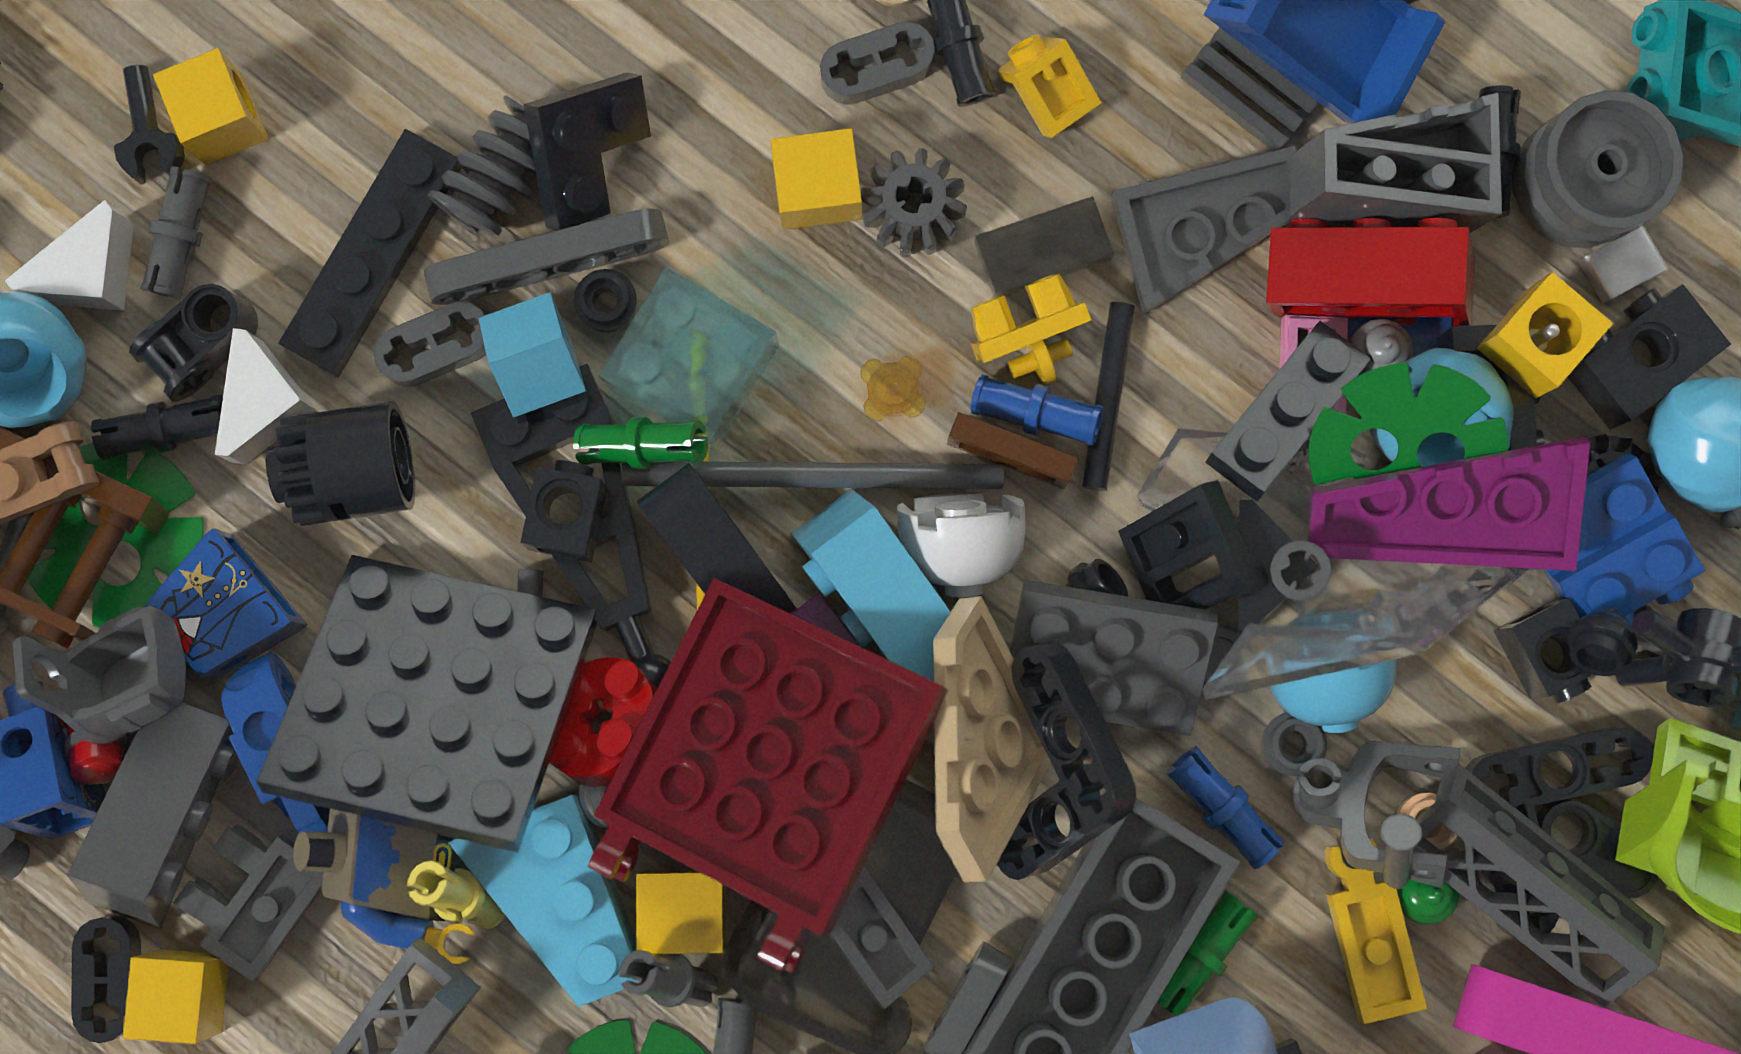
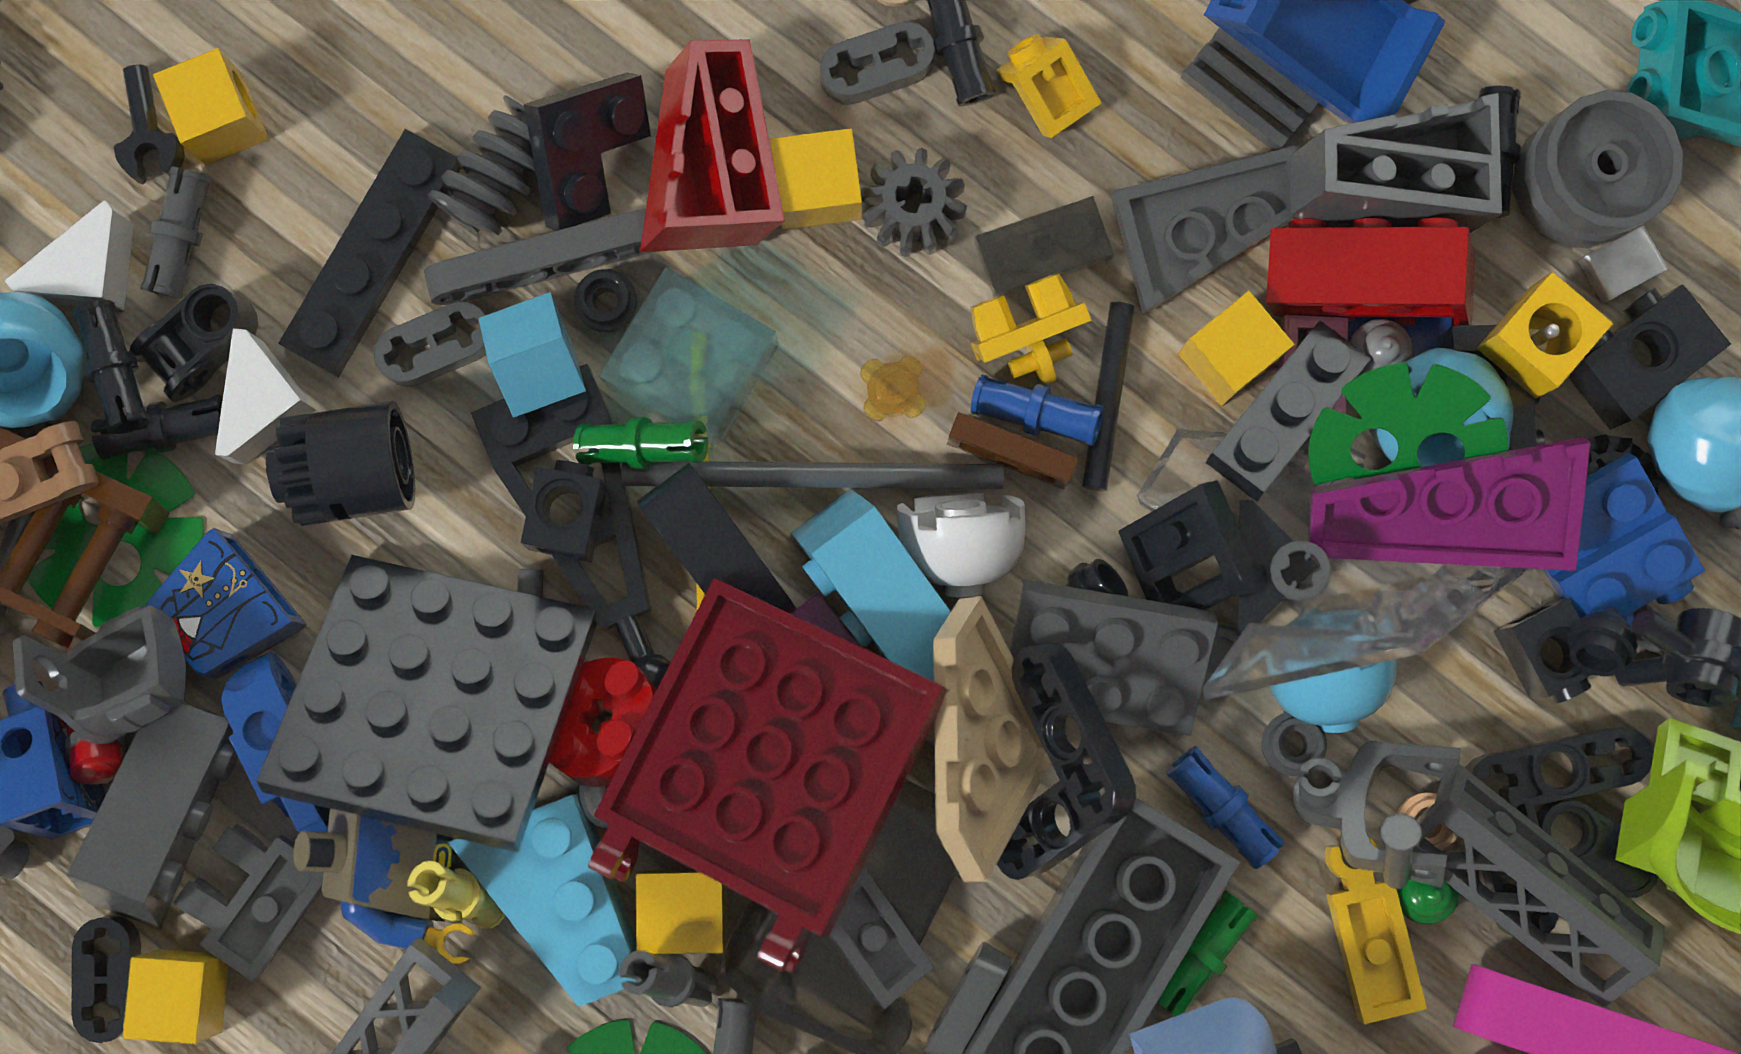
(111, 366): none -> black pin
(711, 154): none -> red wedge
(1235, 348): none -> yellow piece

